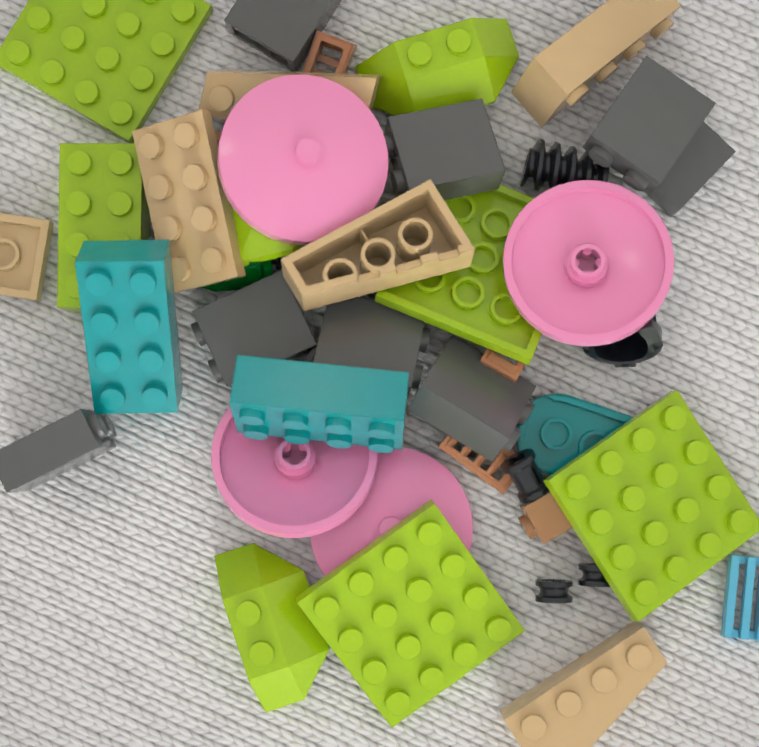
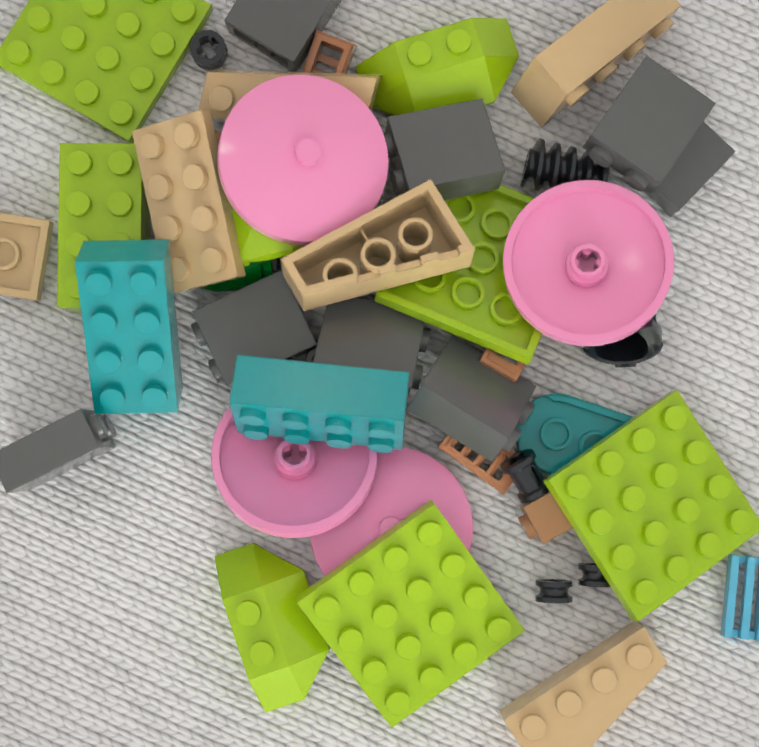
(196, 50): none -> black bush

